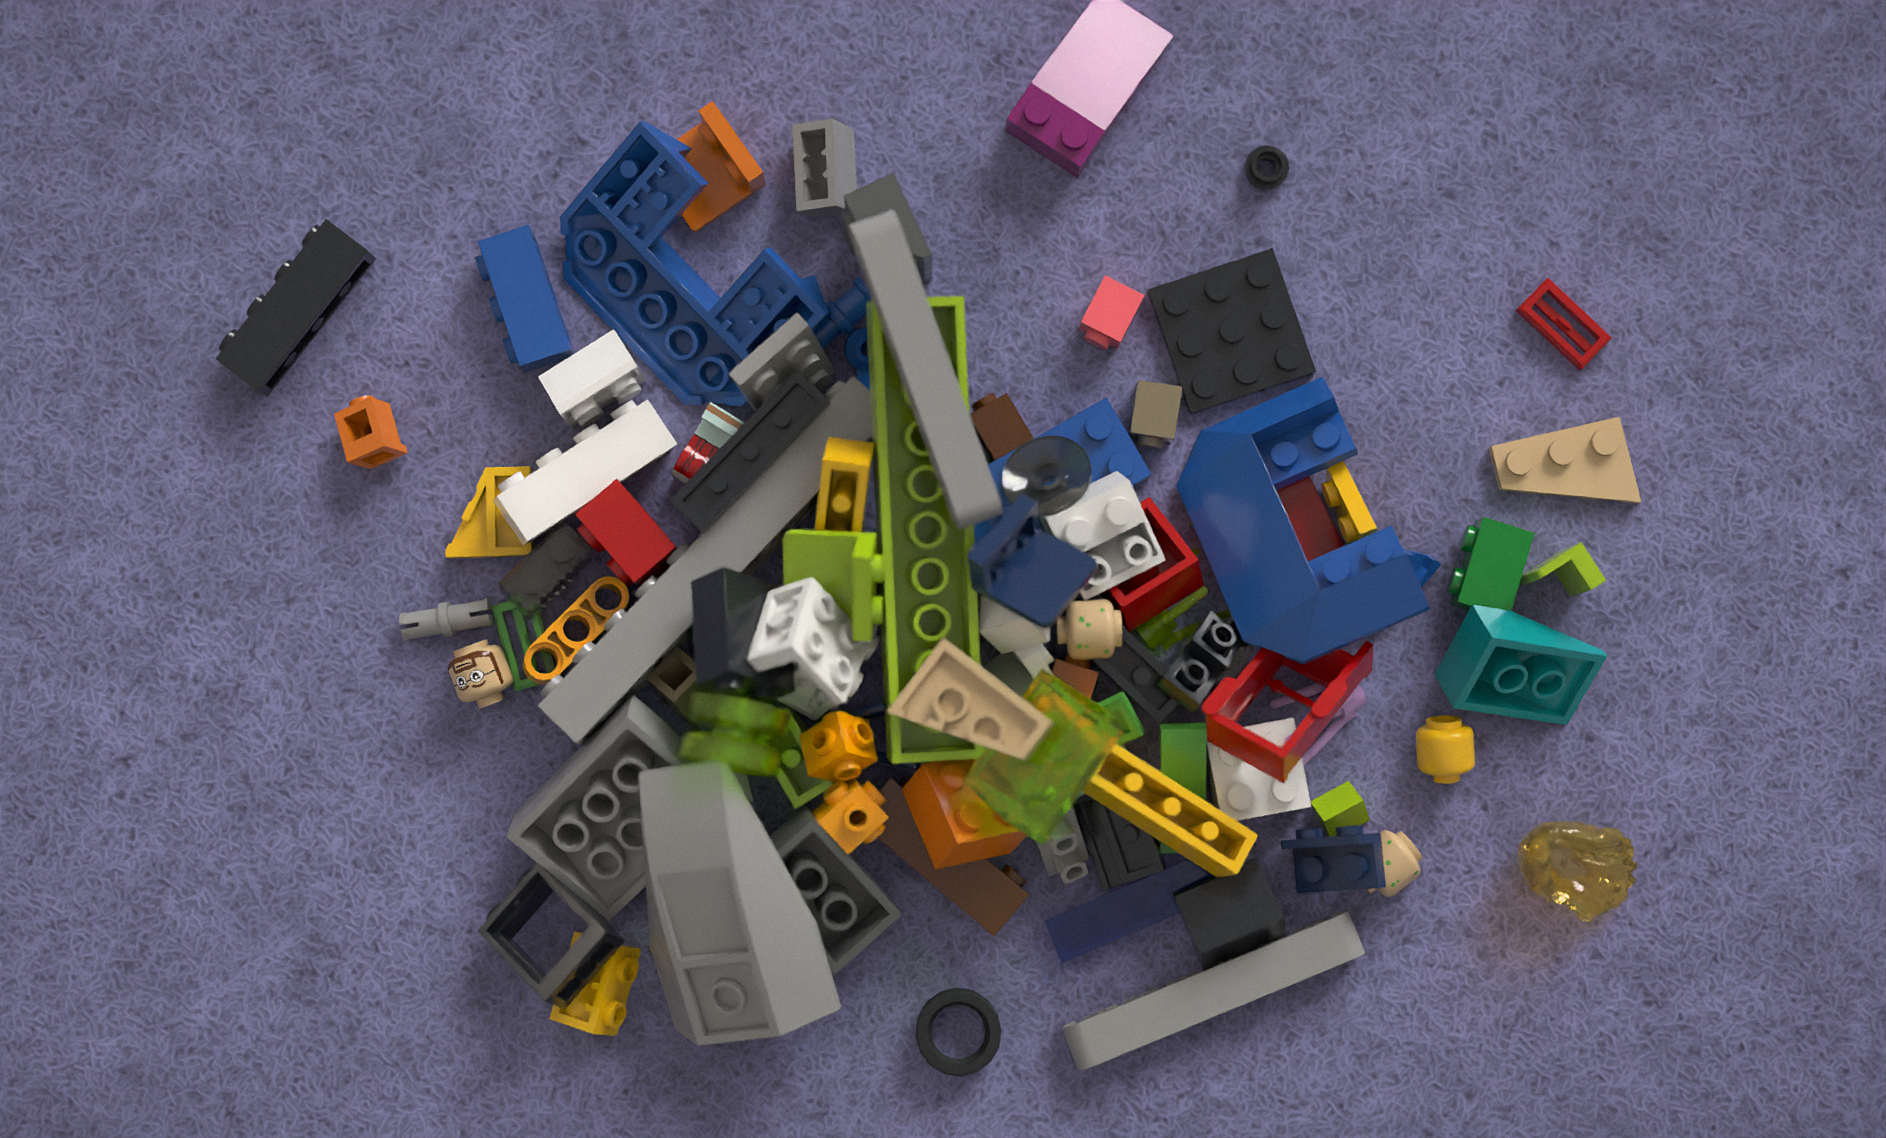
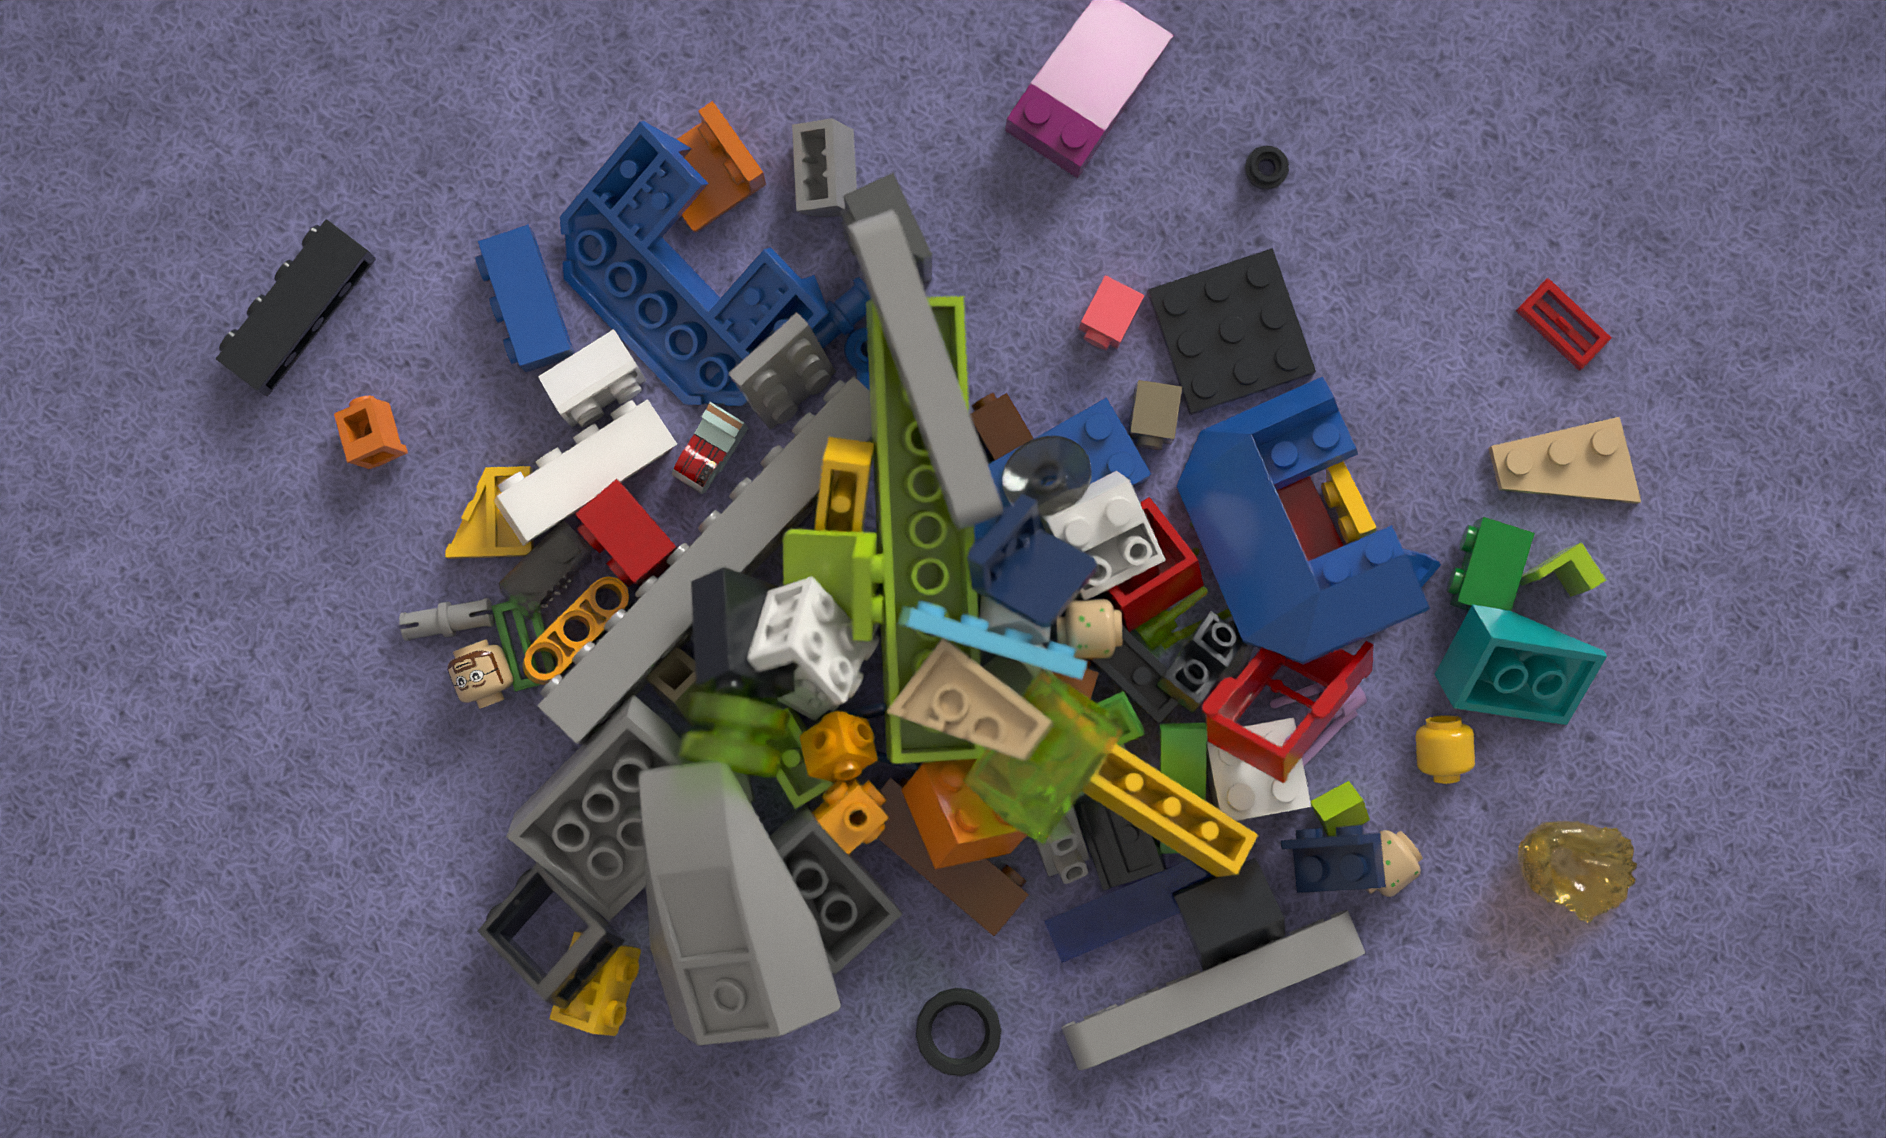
(750, 452): black fence -> none
(974, 633): none -> medium azure plate

